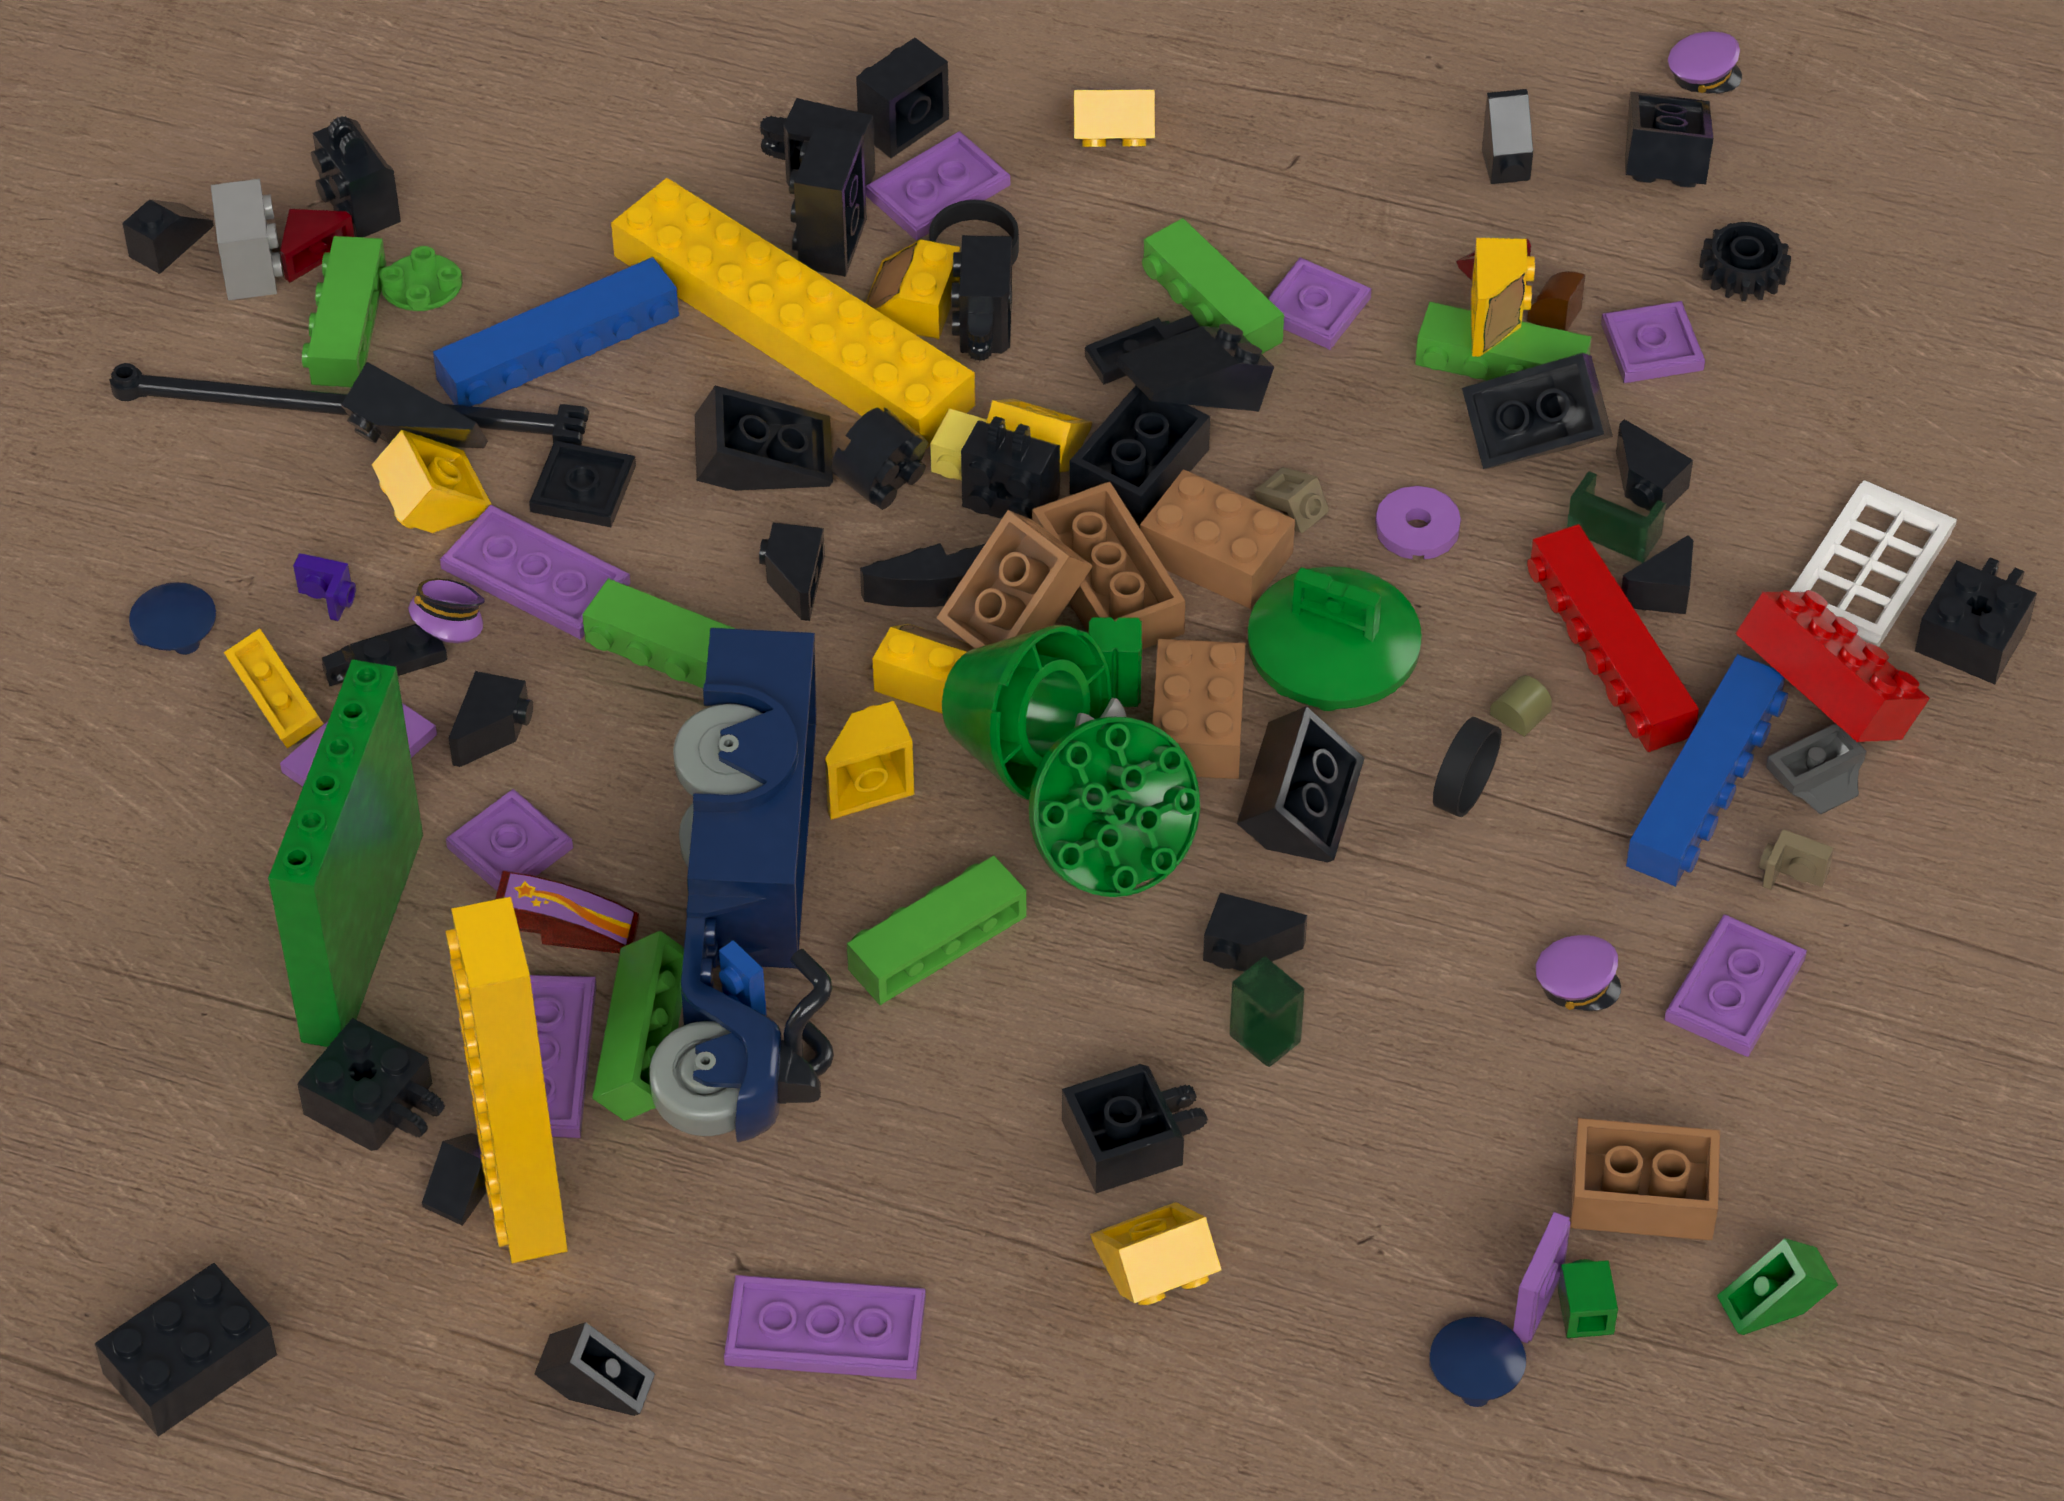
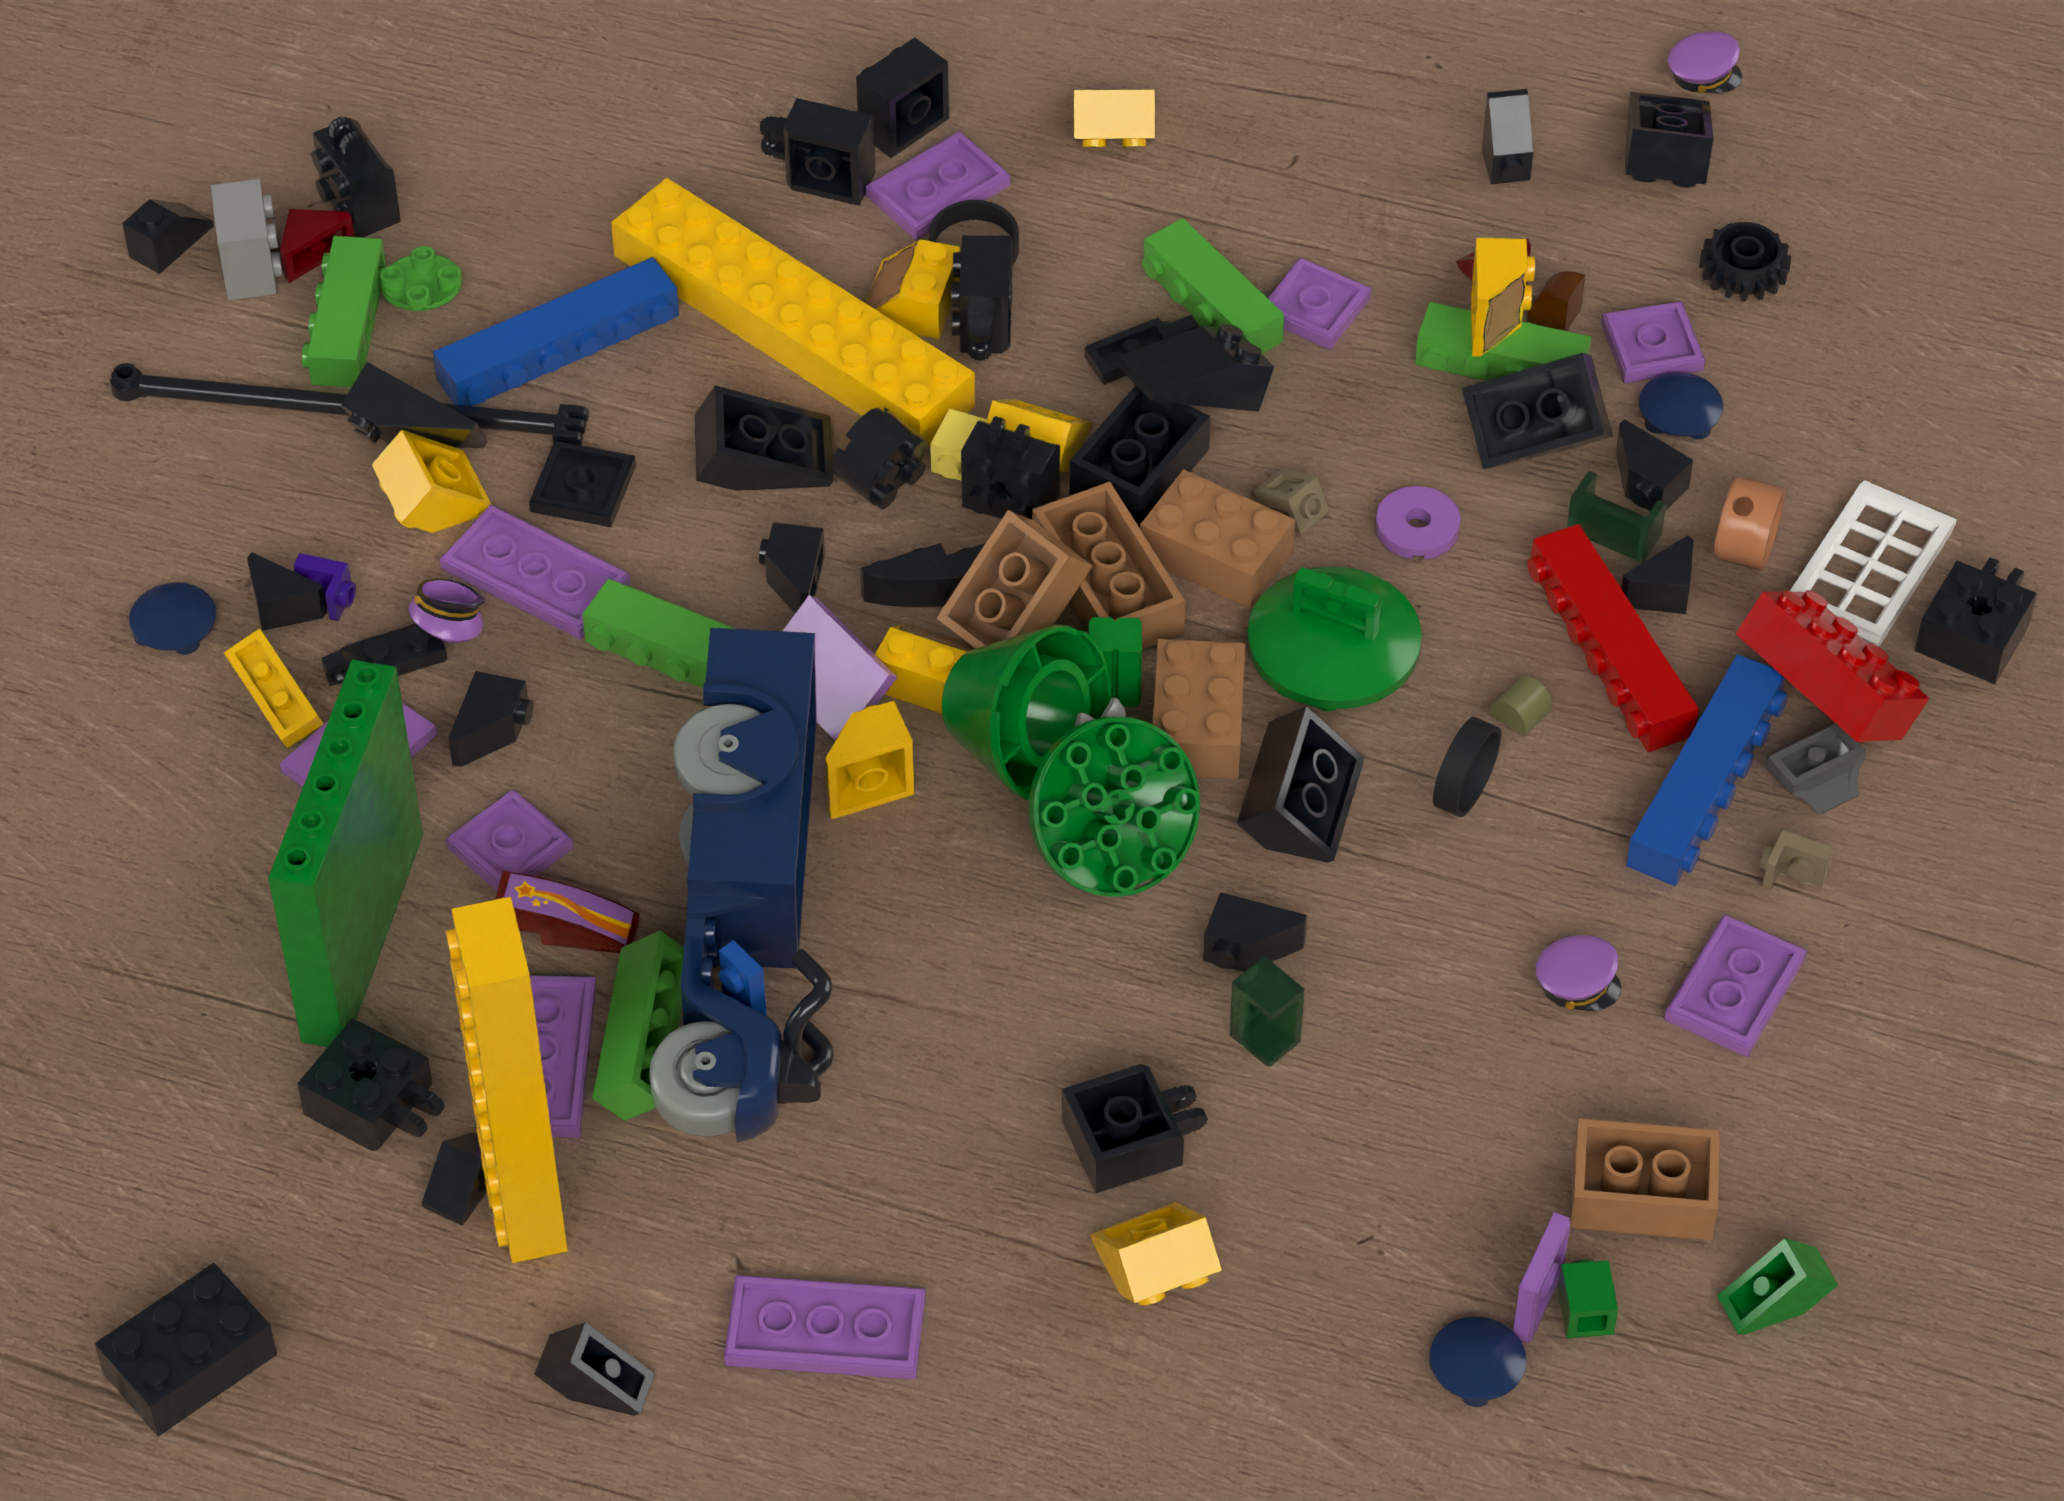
(284, 595): none -> black slope
(829, 199): black brick -> none
(846, 670): none -> tile
(936, 929): bright green brick -> none
(1680, 405): none -> dark blue dish
(1749, 522): none -> nougat piece

